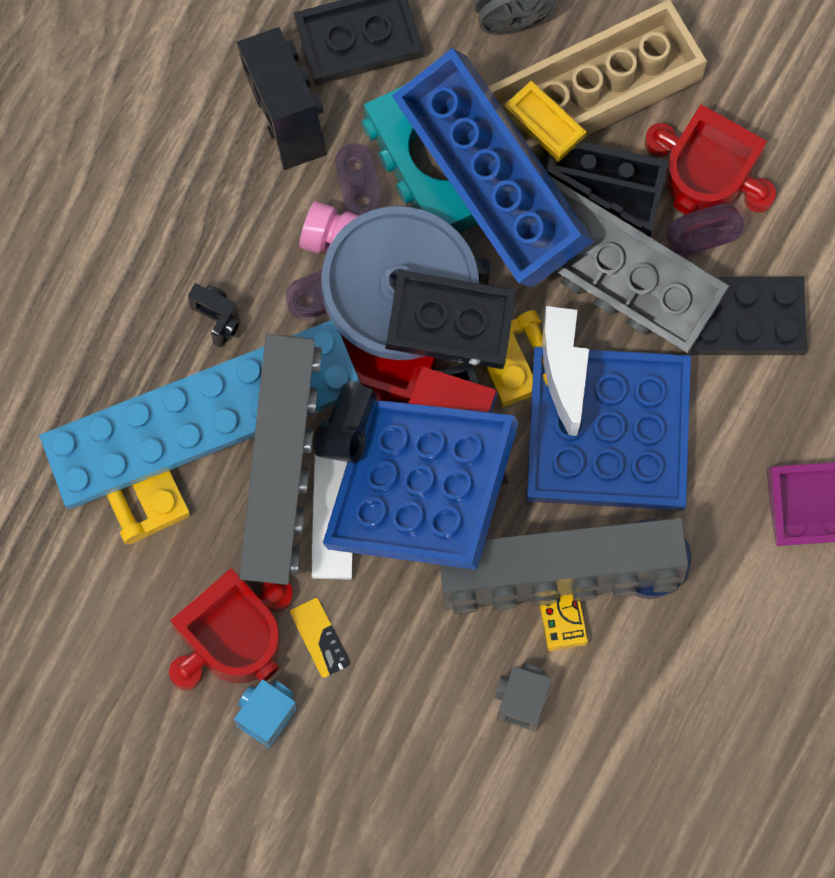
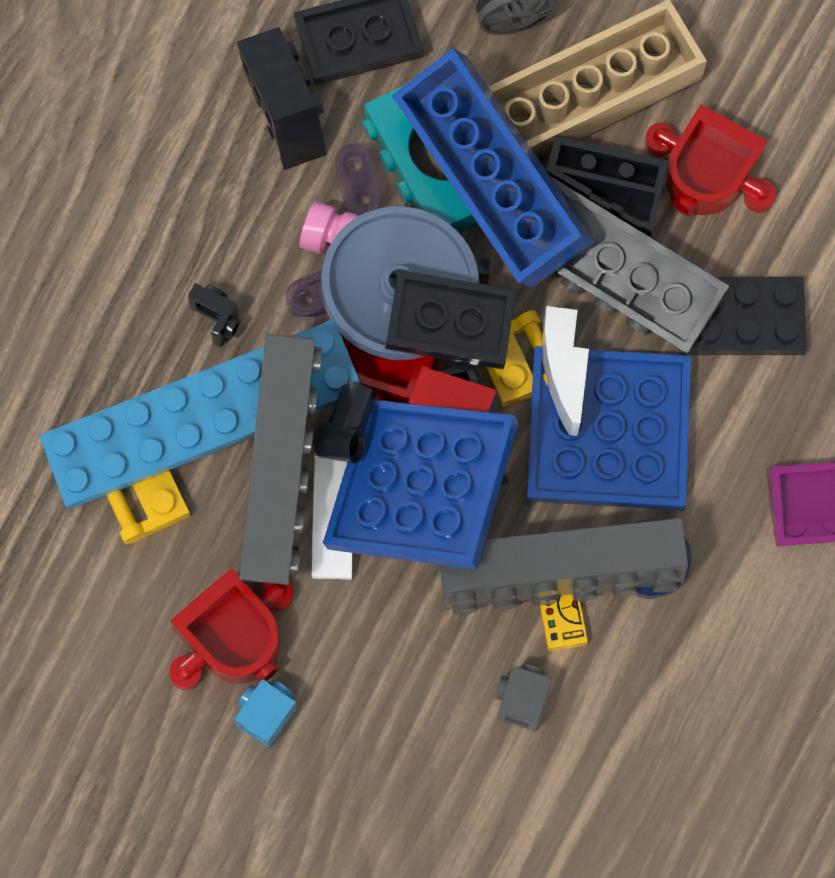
(319, 637): yellow sticker -> none
(544, 121): yellow tile -> none
(702, 230): clear purple plate -> none

